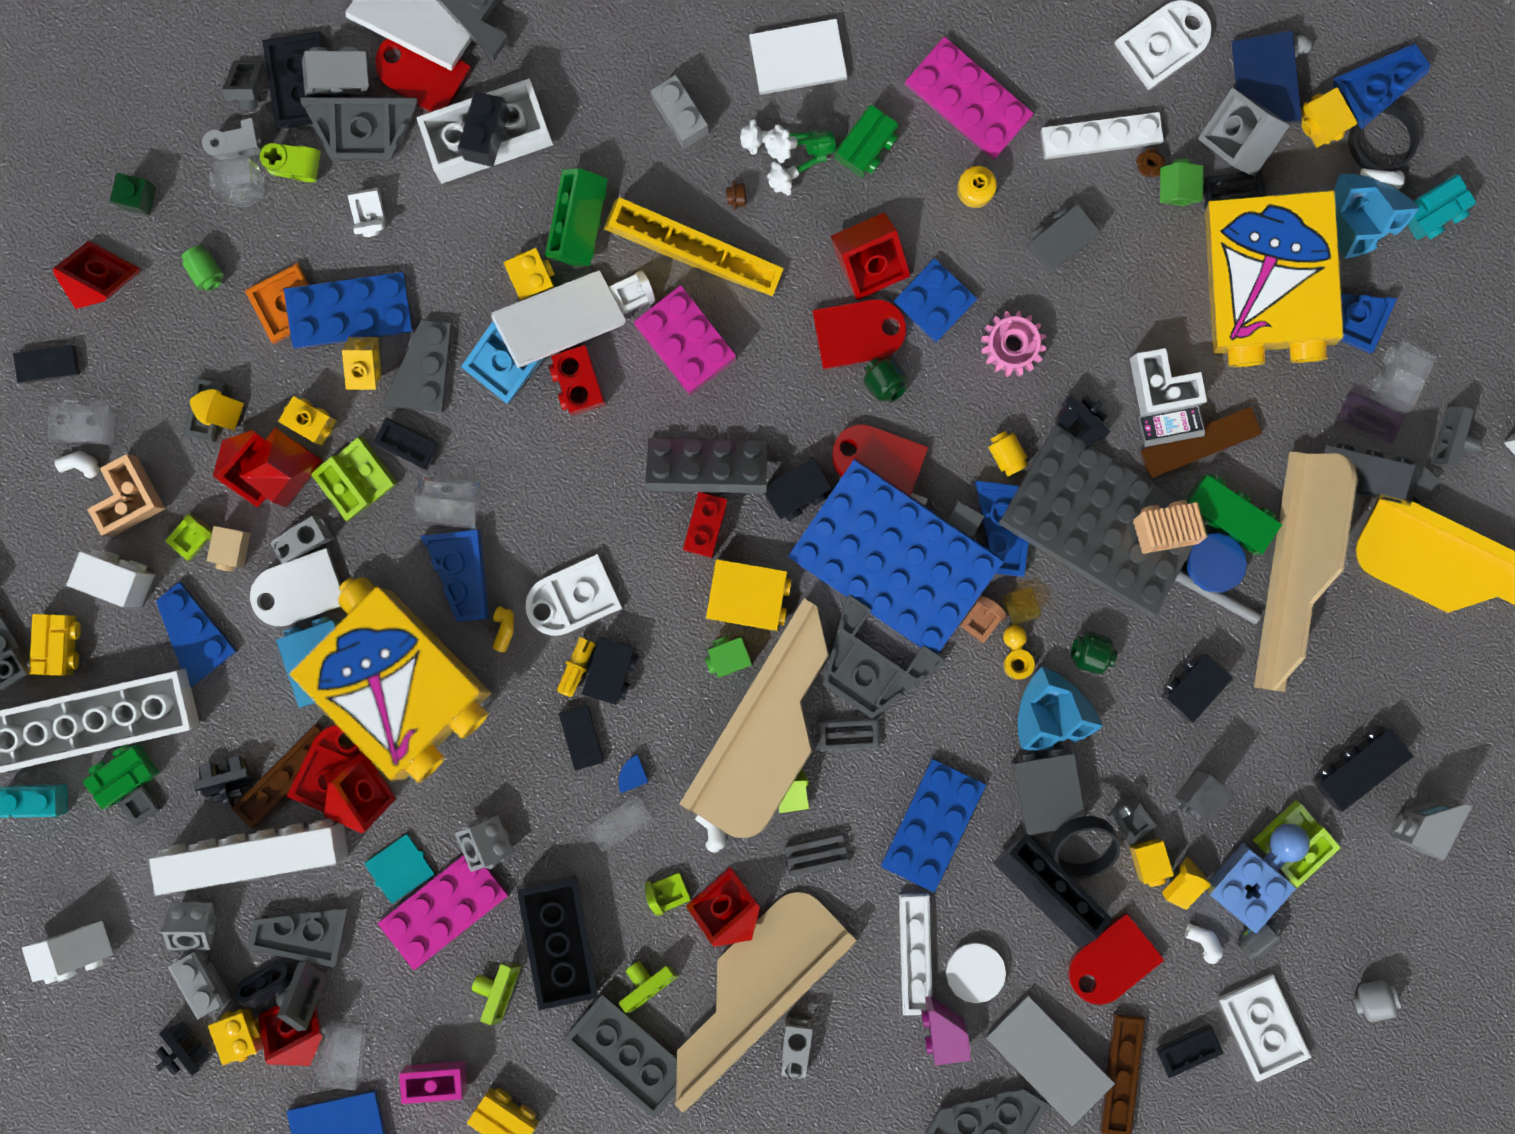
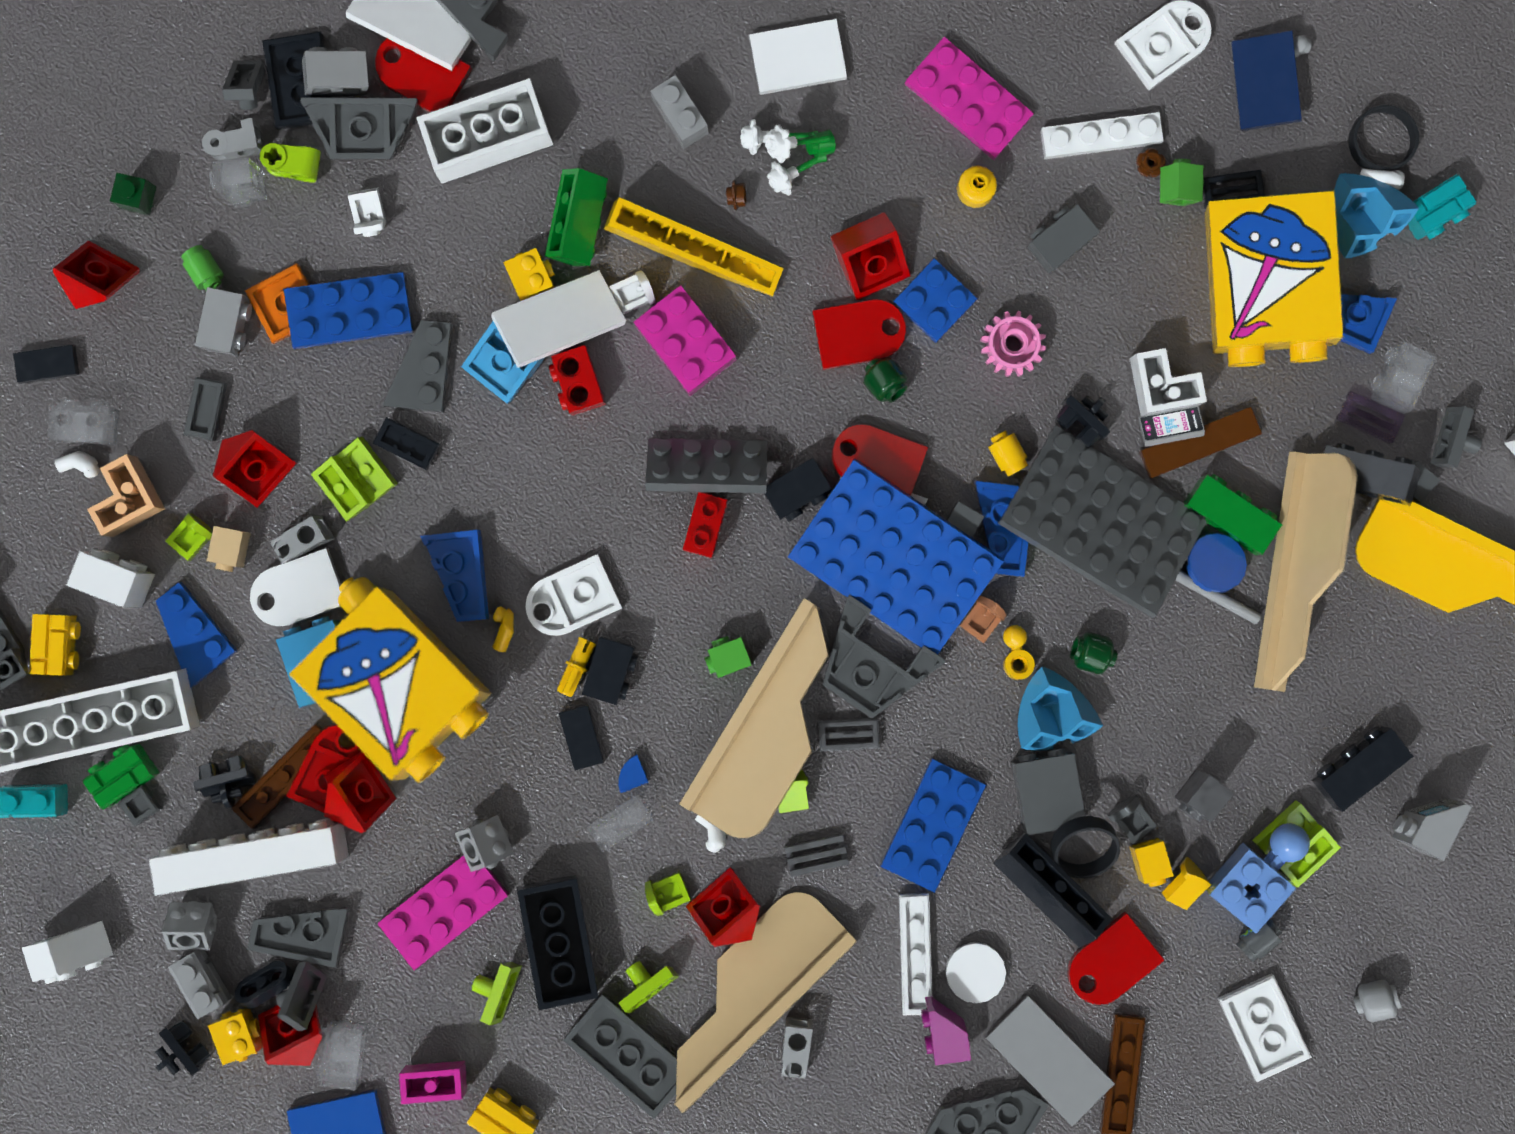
(215, 408): yellow tile -> none
(223, 322): none -> light grey brick
(280, 468): red slope -> none
(318, 425): yellow head -> none
(362, 363): yellow head -> none
(399, 868): teal piece -> none
(449, 505): clear brick -> none
(483, 128): black brick -> none
(748, 595): yellow brick -> none
(866, 142): green brick -> none
(1022, 606): clear yellow tile -> none
(1169, 527): light nougat brick -> none
(1189, 1051): black plate -> none
(1196, 686): black brick -> none
(1209, 941): white arm -> none
(1243, 132): light grey slope -> none
(1326, 117): yellow head -> none
(1381, 82): blue wing -> none

